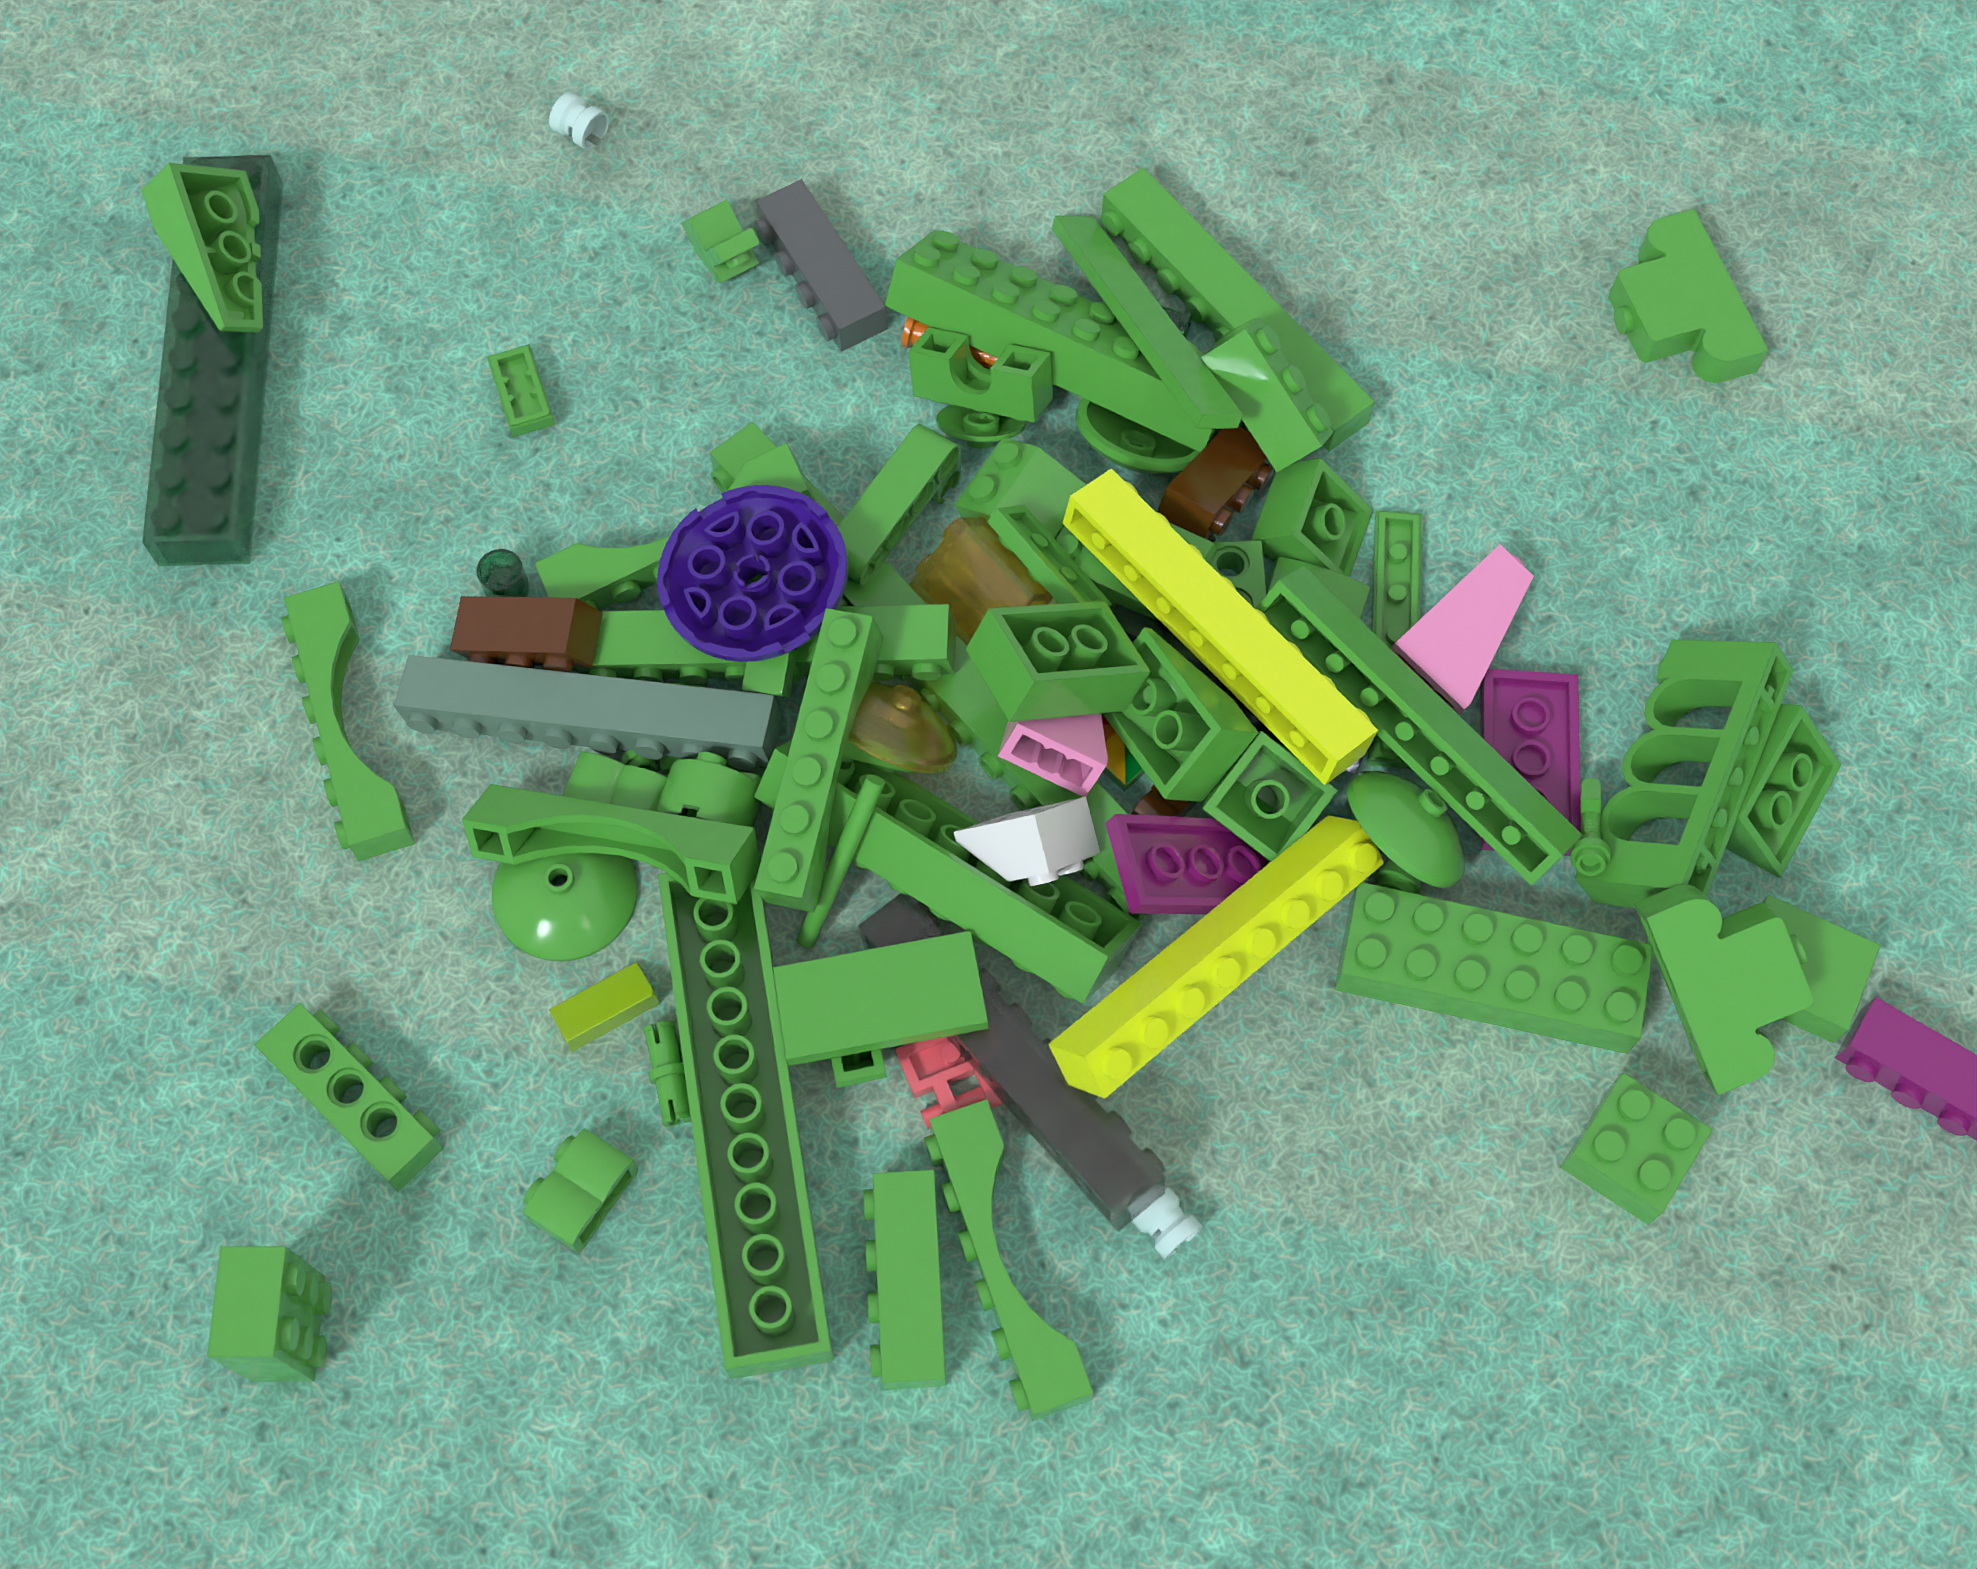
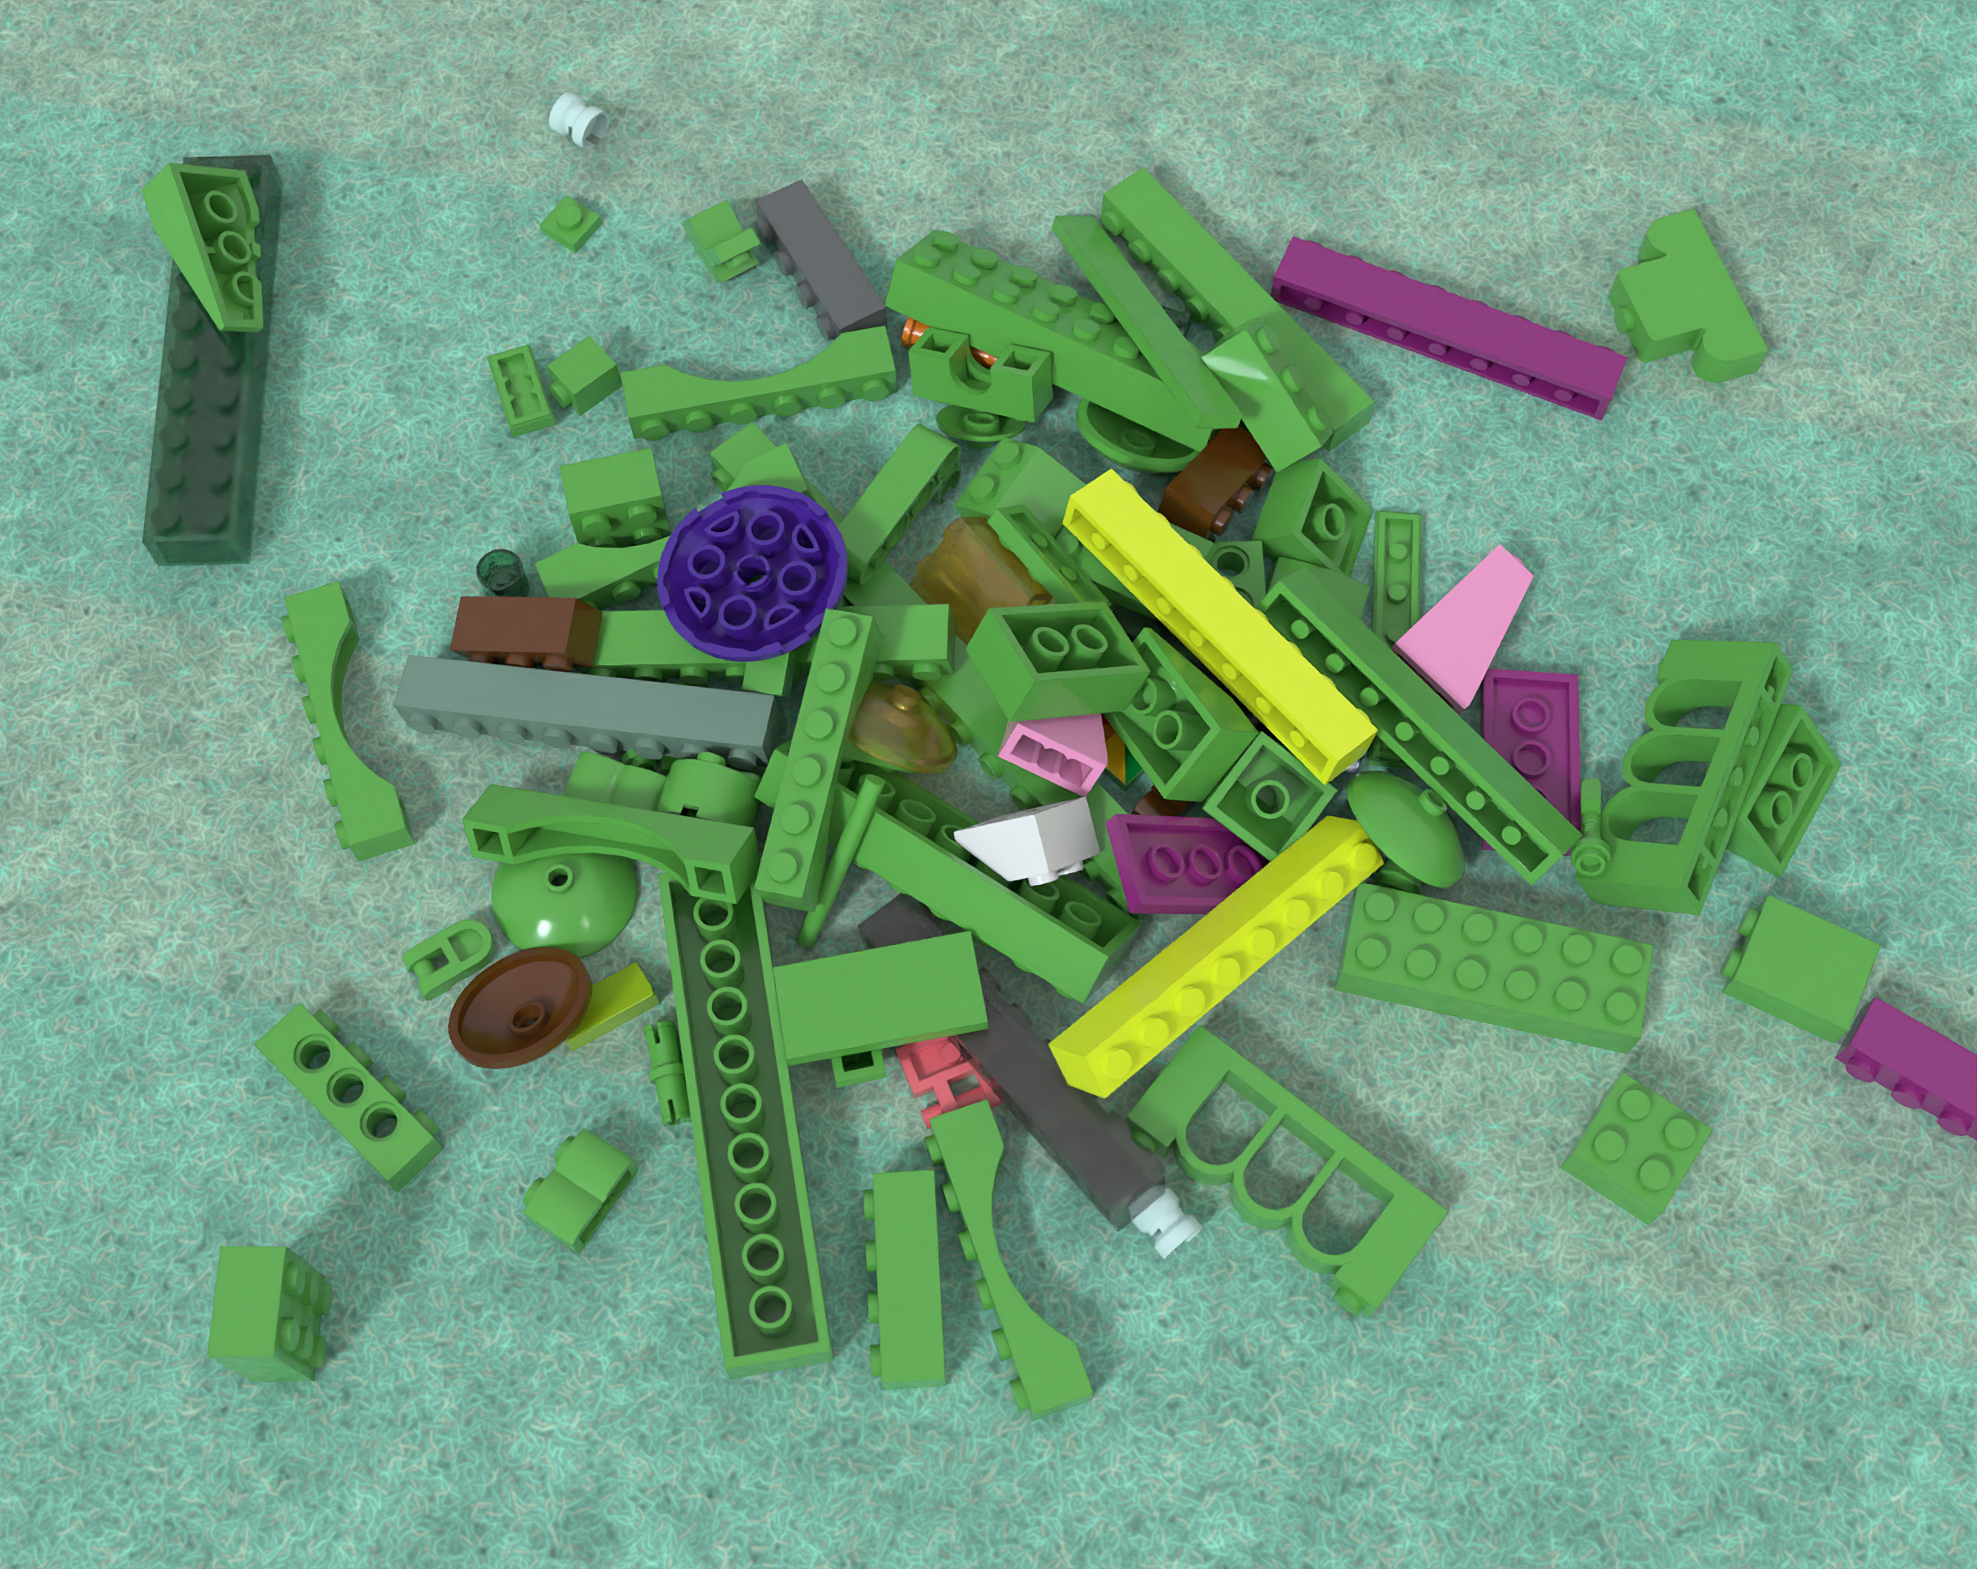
(467, 947): none -> bright green plate
(520, 1008): none -> reddish brown dish
(570, 224): none -> bright green plate
(583, 376): none -> bright green brick
(616, 500): none -> bright green brick
(671, 401): none -> bright green arch
(1389, 1246): none -> bright green fence
(1448, 327): none -> magenta brick
(1725, 979): bright green brick -> none

